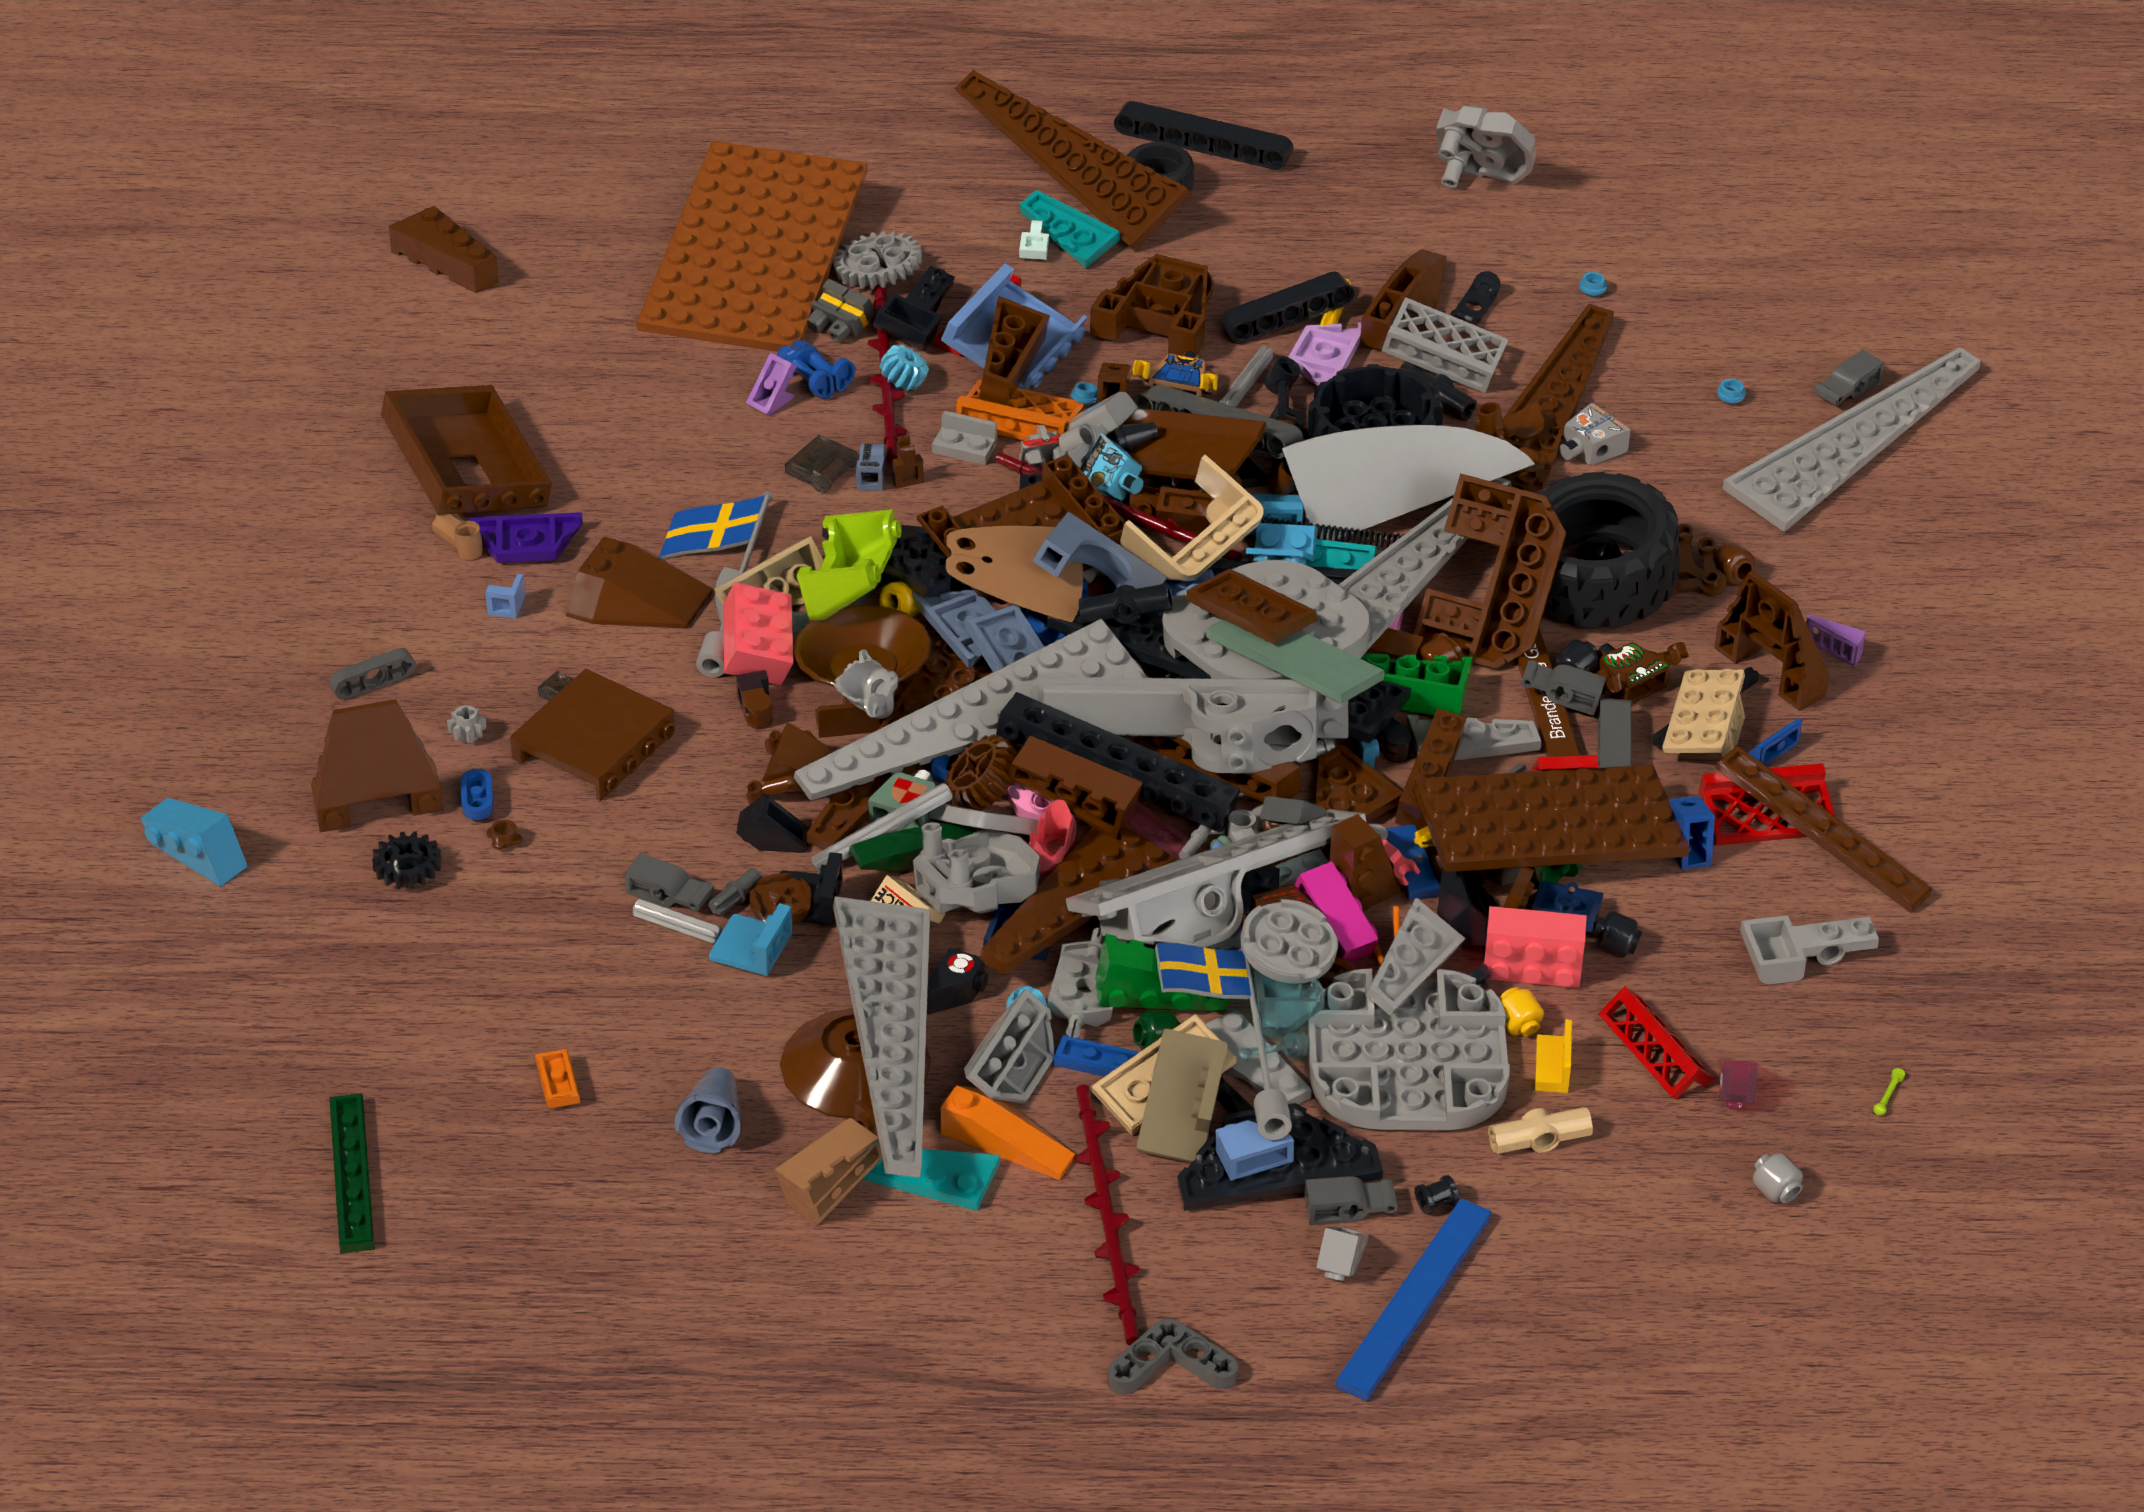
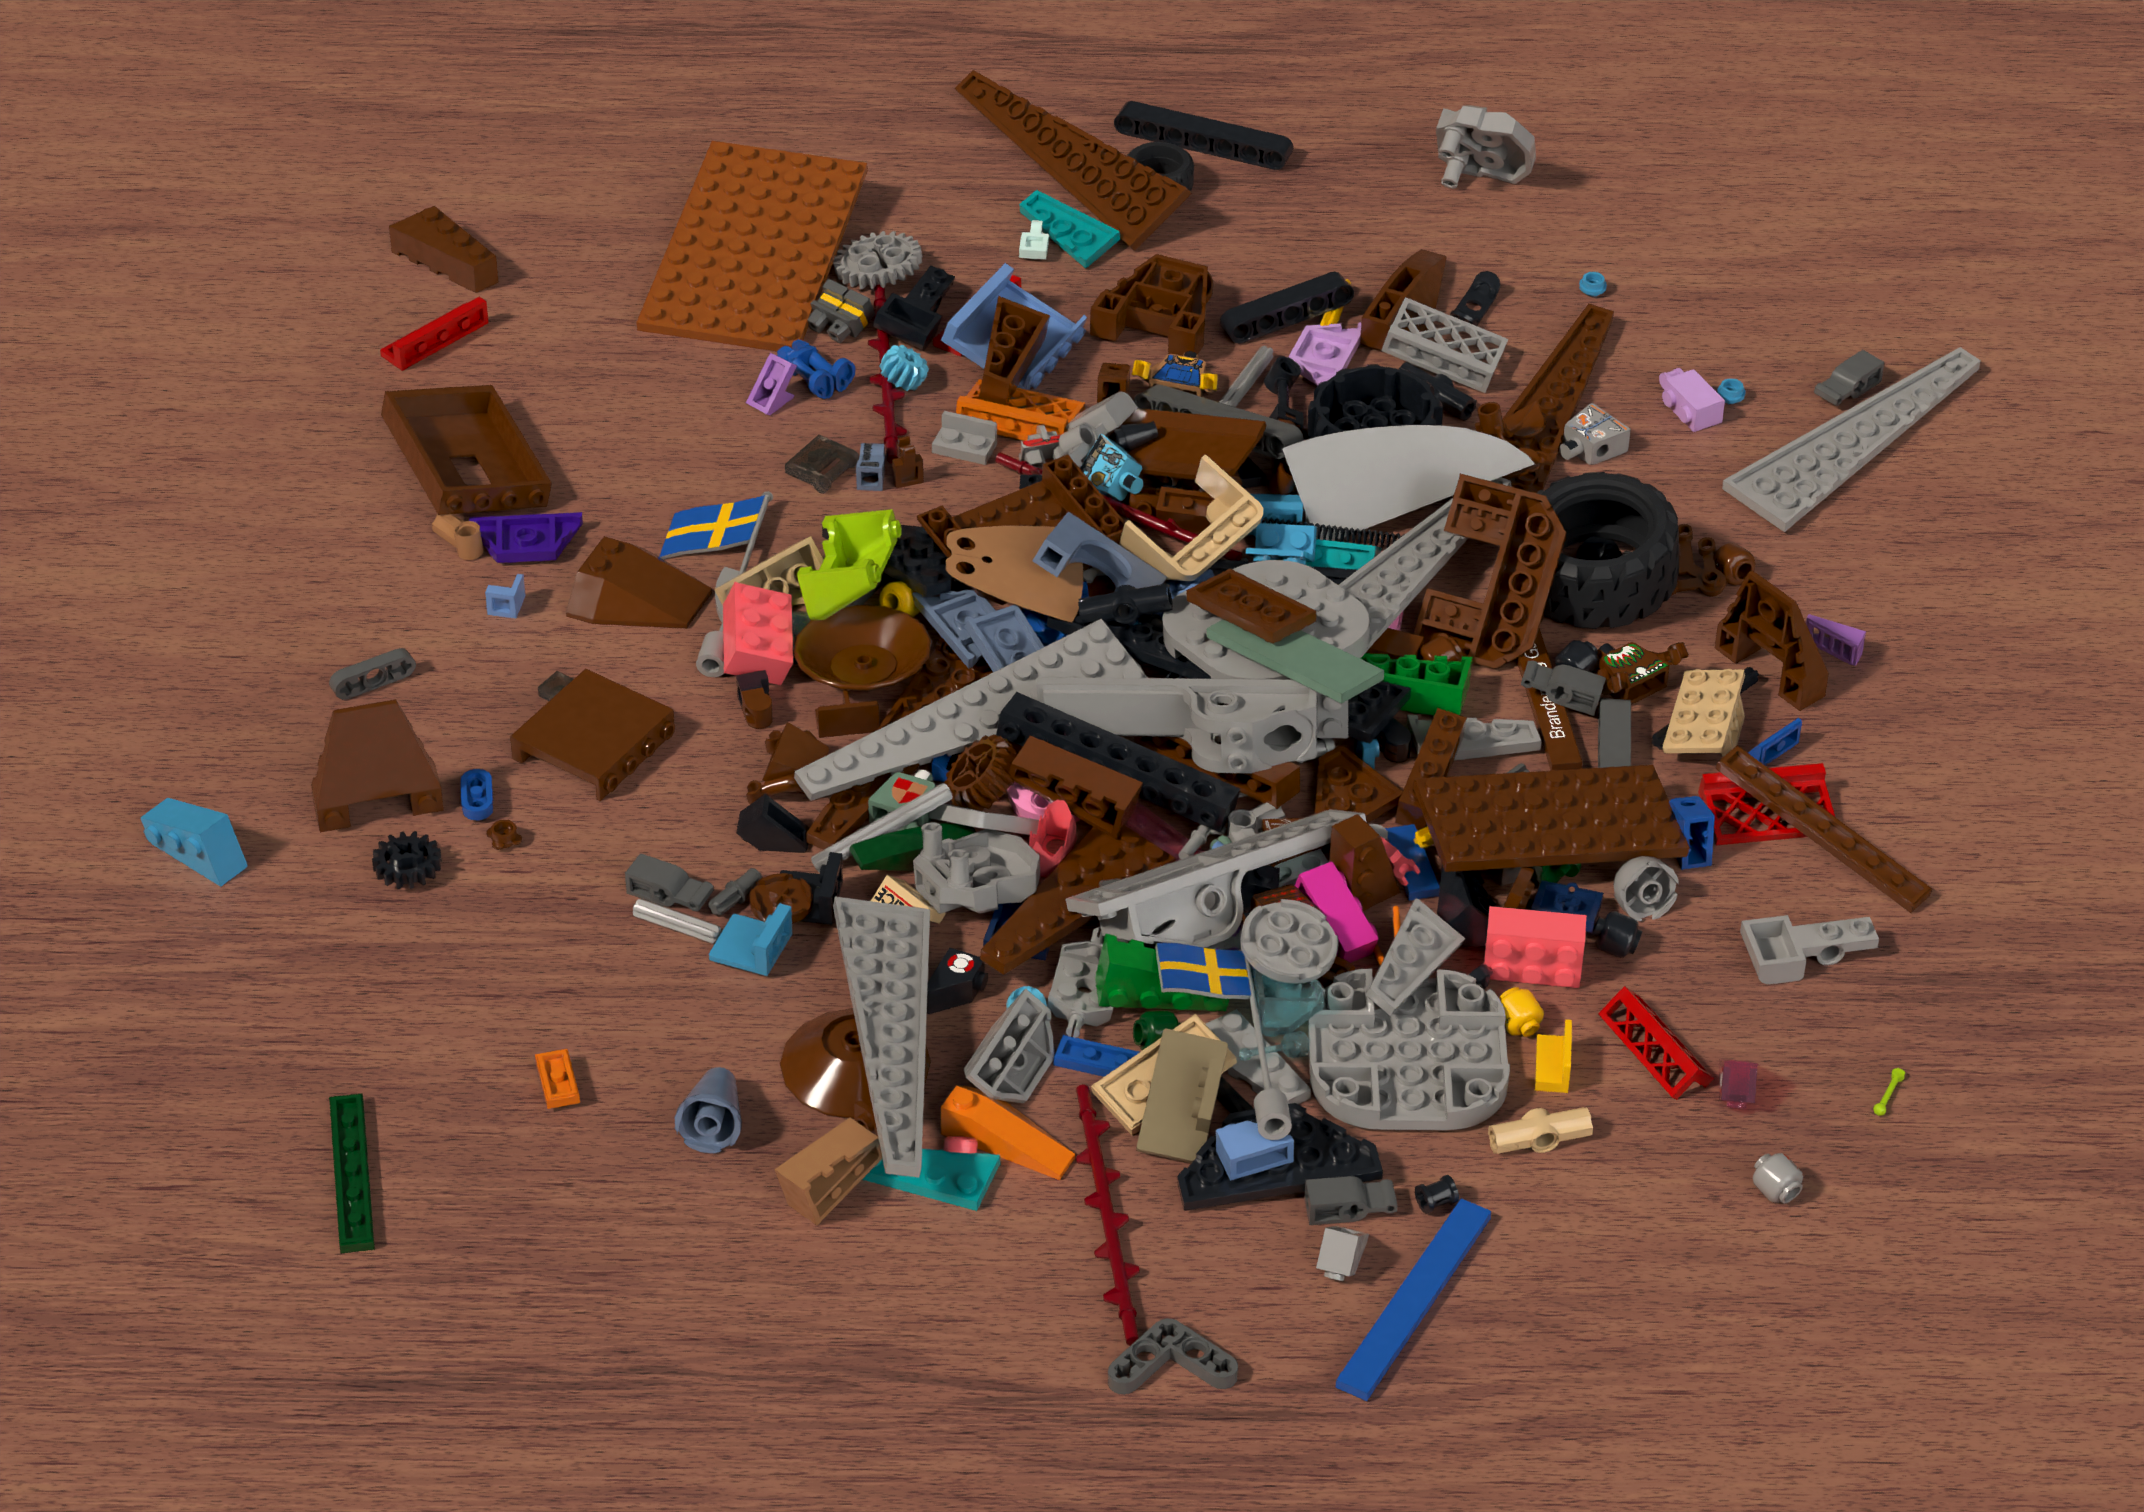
(437, 334): none -> red fence
(466, 724): light grey gear -> none
(869, 686): light grey hair -> none
(960, 1144): none -> coral tile
(1085, 393): dark azure plate -> none
(1290, 810): dark grey slope -> none
(1565, 763): red wing -> none
(1645, 887): none -> light grey cylinder
(1692, 399): none -> lavender brick

